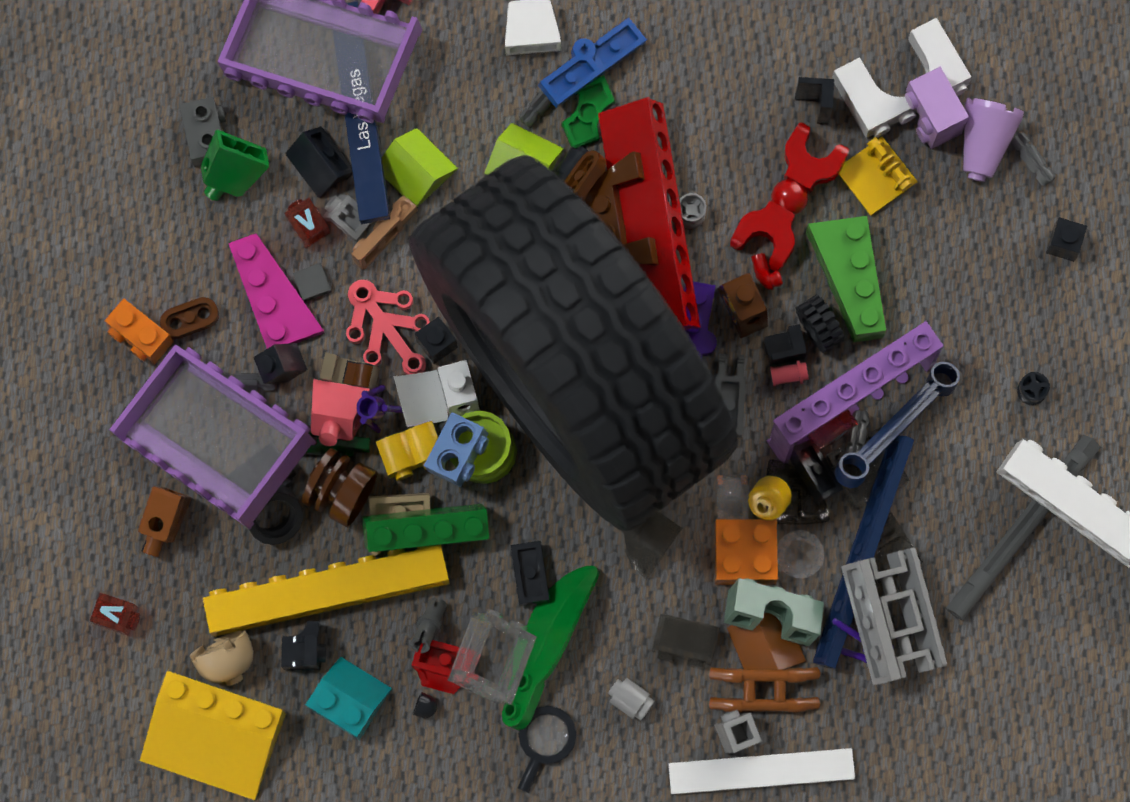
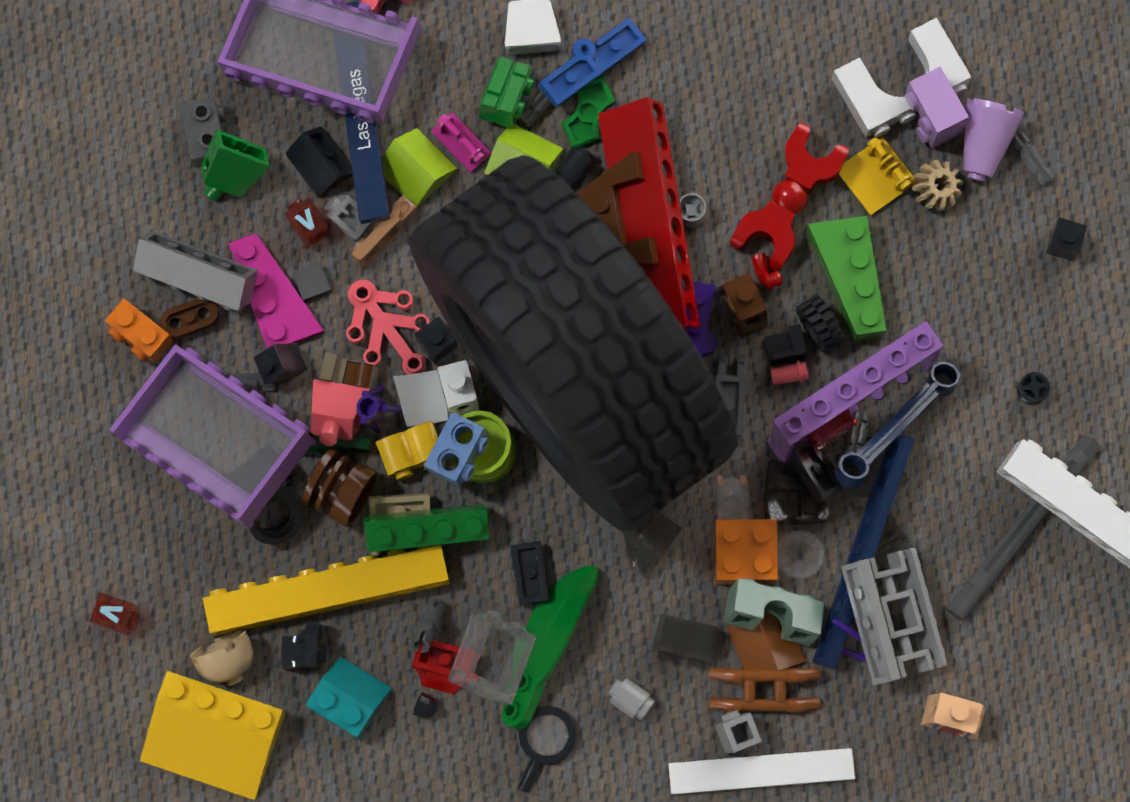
(171, 509): dark orange torso -> none
(195, 271): none -> brick
(460, 141): none -> dark pink hinge
(505, 92): none -> green brick
(586, 173): reddish brown plate -> none
(769, 498): yellow head -> none
(817, 90): black panel -> none
(927, 187): none -> tan gear
(953, 715): none -> light nougat torso

